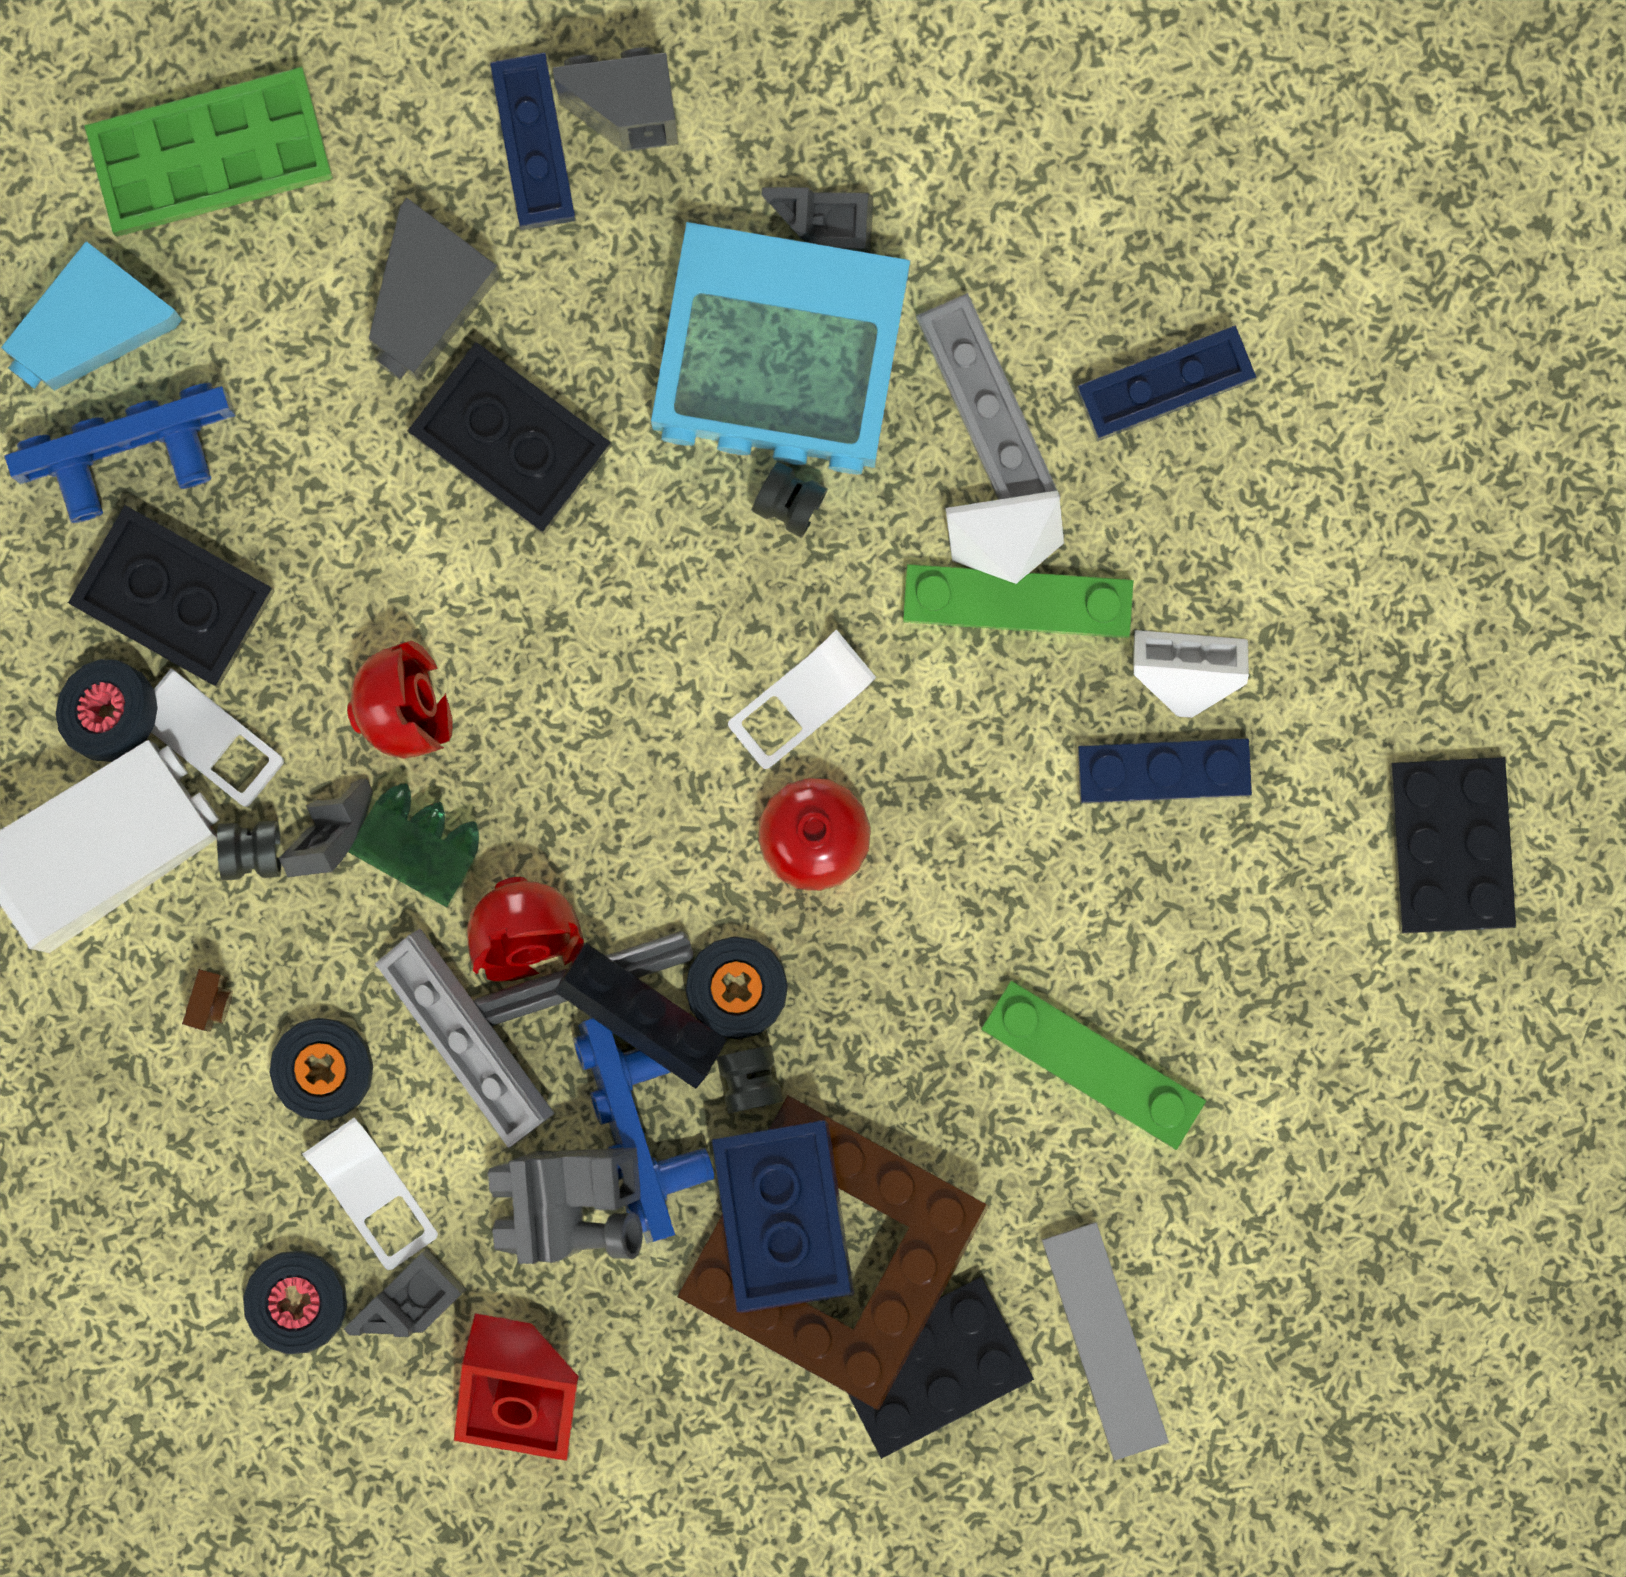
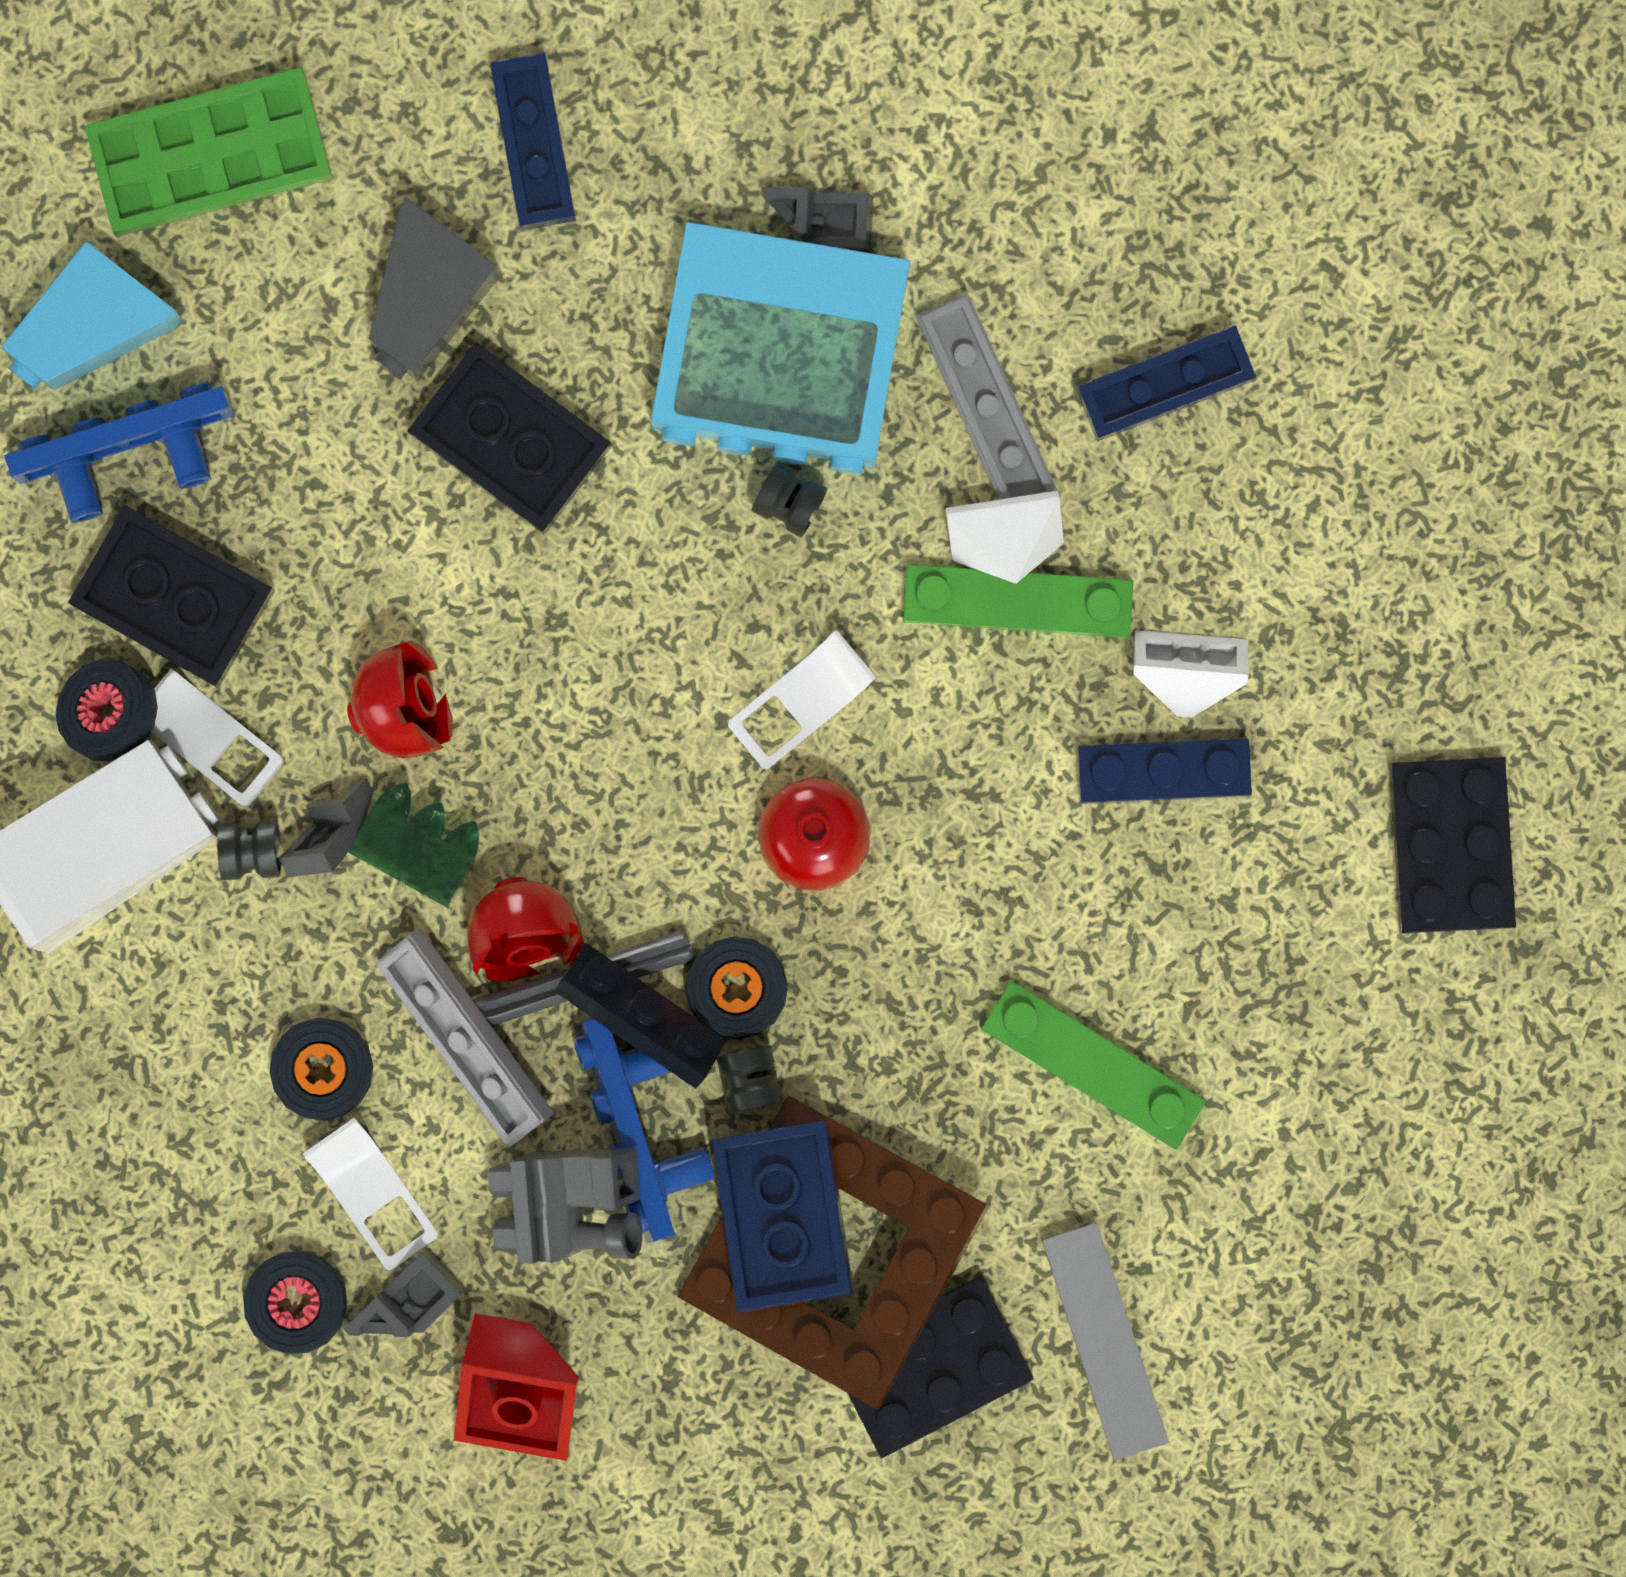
(208, 1001): reddish brown plate -> none
(621, 98): dark grey slope -> none

